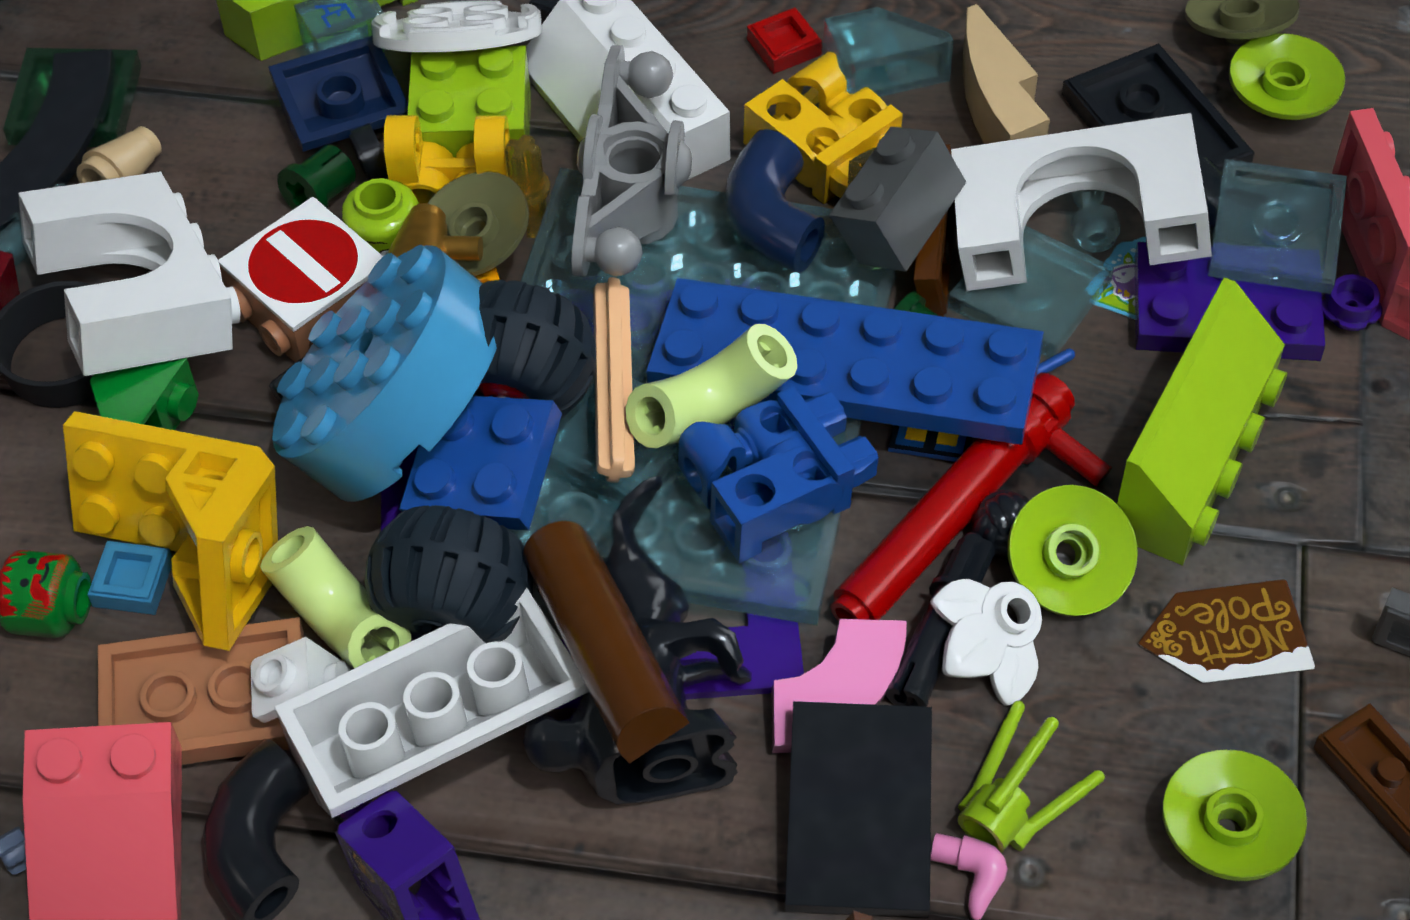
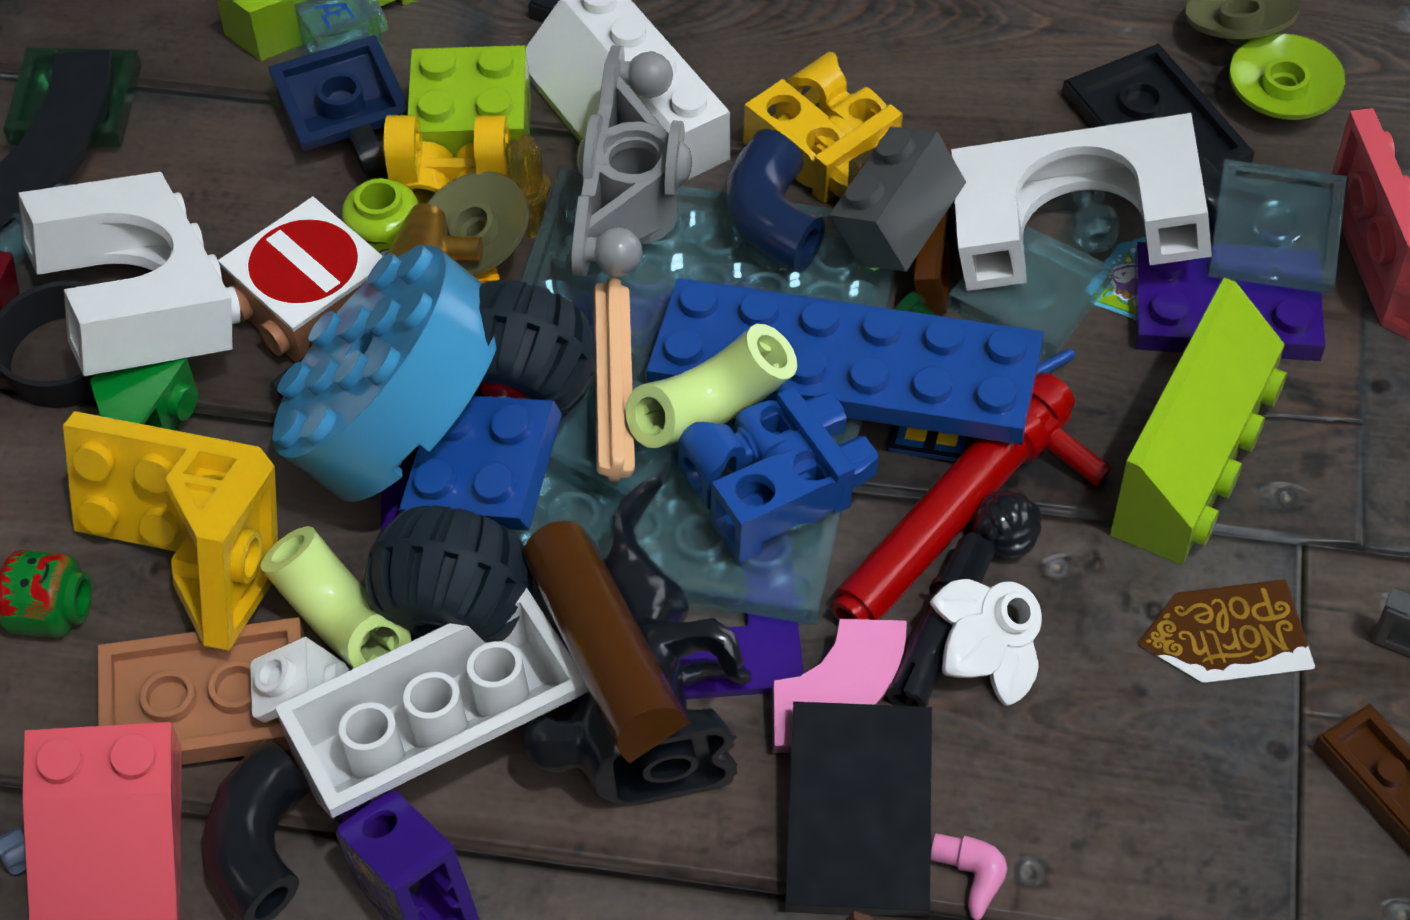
(120, 157): tan cone -> none
(130, 577): dark azure tile -> none
(316, 177): dark green bush -> none
(456, 27): white tile -> none
(784, 40): red tile -> none
(887, 51): clear light blue slope -> none
(998, 810): lime plant -> none
(999, 83): tan slope -> none
(1101, 542): lime dish -> none
(1238, 789): lime dish -> none
(1352, 303): dark purple plate -> none

